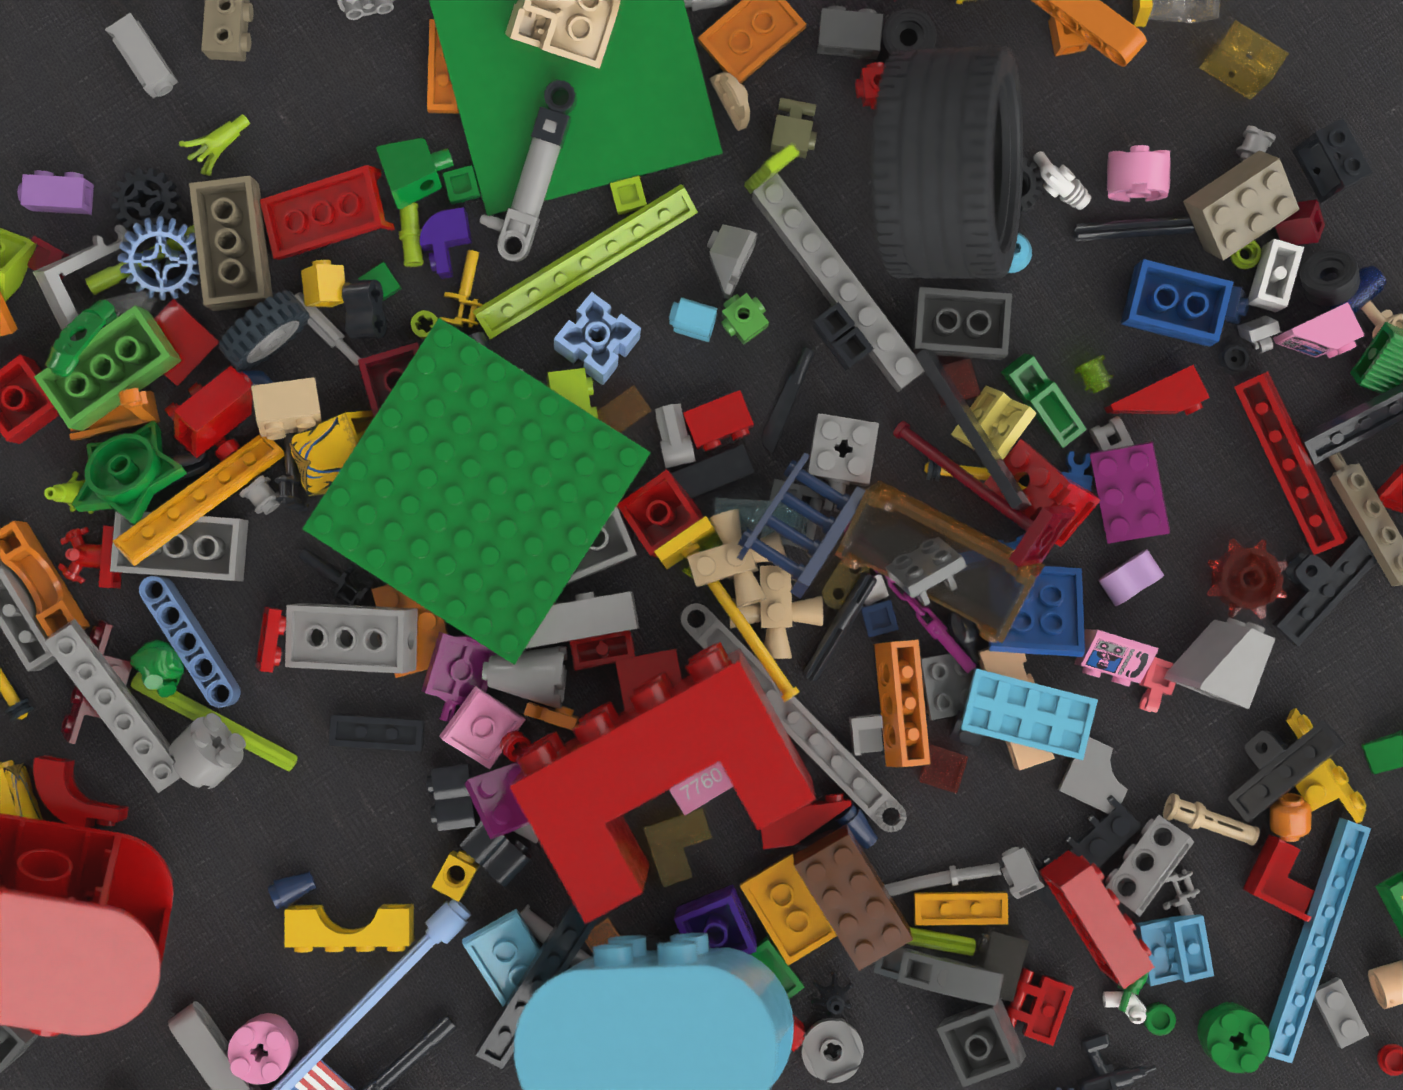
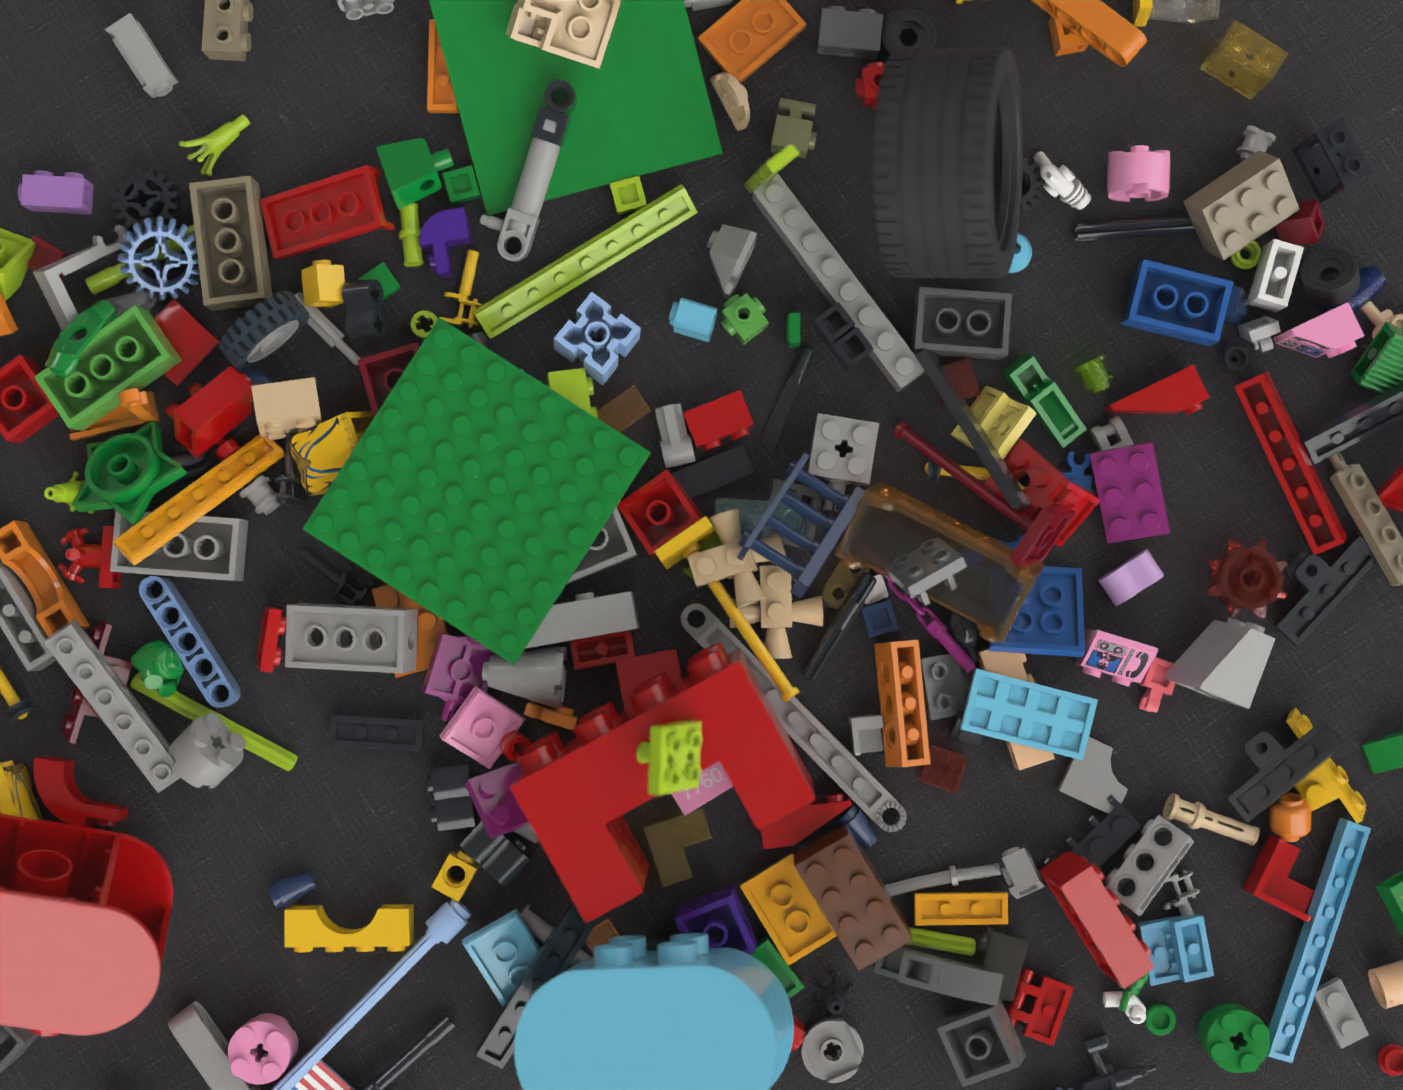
(672, 757): none -> lime plate
(793, 330): none -> green tile

